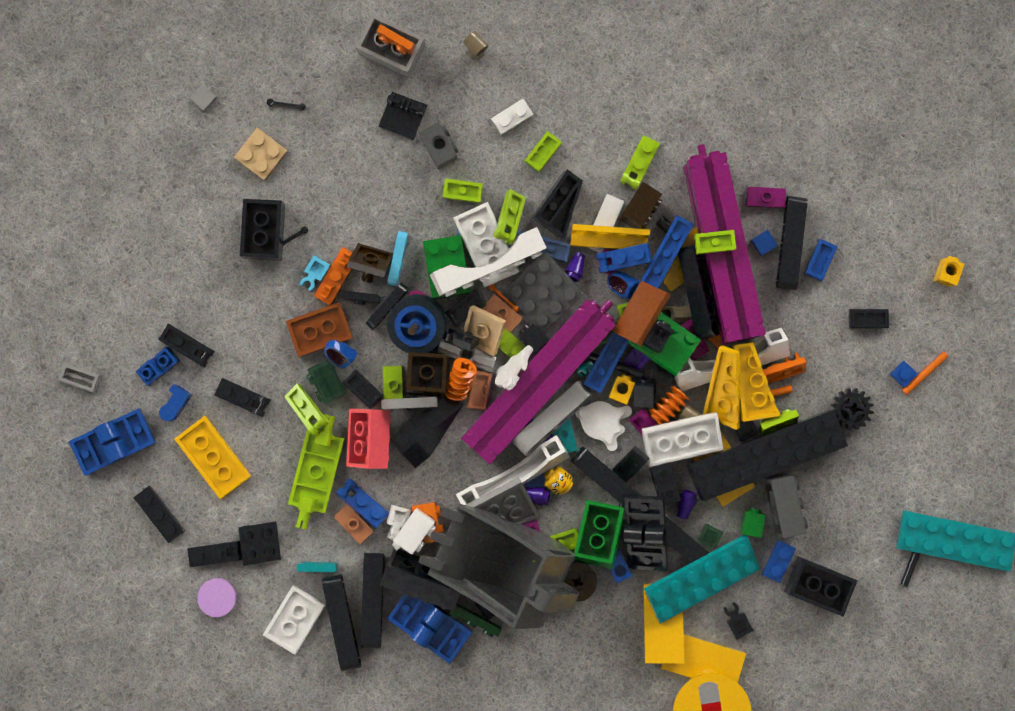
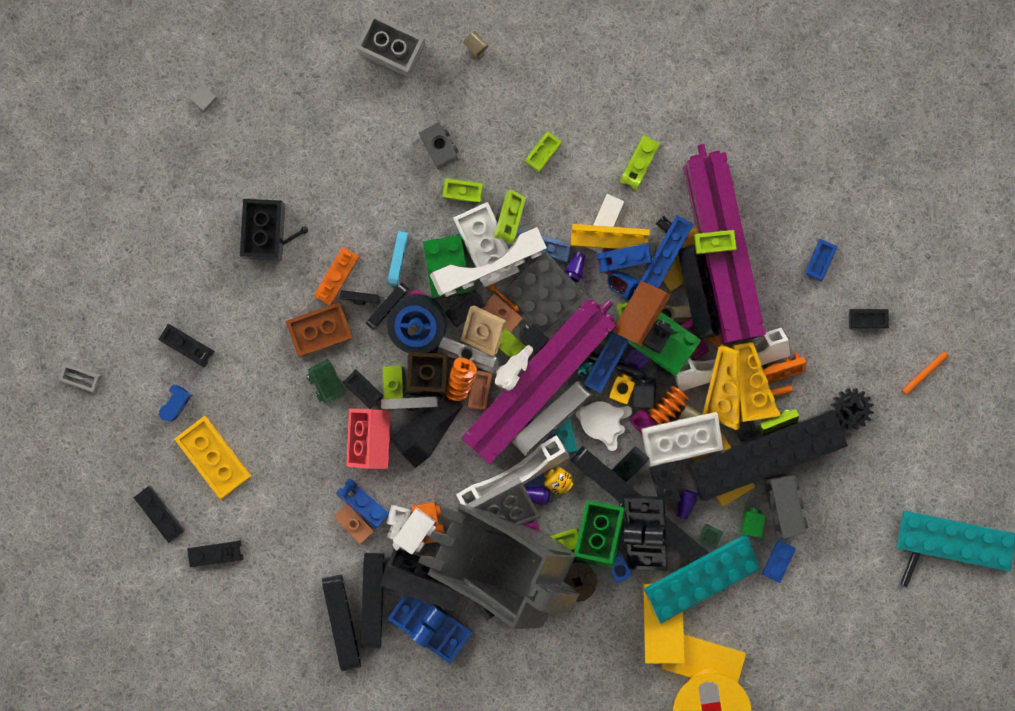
(112, 442): blue plate -> none
(157, 366): blue slope -> none
(217, 597): lavender tile -> none
(241, 397): black plate -> none
(259, 543): black hinge -> none
(261, 154): tan plate -> none
(270, 102): black hinge -> none
(294, 619): white tile -> none
(306, 409): lime plate -> none
(316, 270): medium azure plate -> none
(316, 472): lime plate -> none
(317, 567): teal tile -> none
(339, 353): blue rock -> none
(370, 261): dark brown tile -> none
(388, 36): orange plate -> none
(402, 115): black hinge -> none
(464, 340): black plate -> none
(476, 620): dark green plate -> none
(512, 116): white plate -> none
(558, 205): black wedge -> none
(641, 205): dark brown brick -> none
(738, 623): black plate -> none
(764, 242): blue tile -> none
(765, 197): magenta plate -> none
(792, 244): black beam -> none
(820, 586): black brick -> none
(903, 374): blue plate -> none
(943, 277): yellow brick -> none

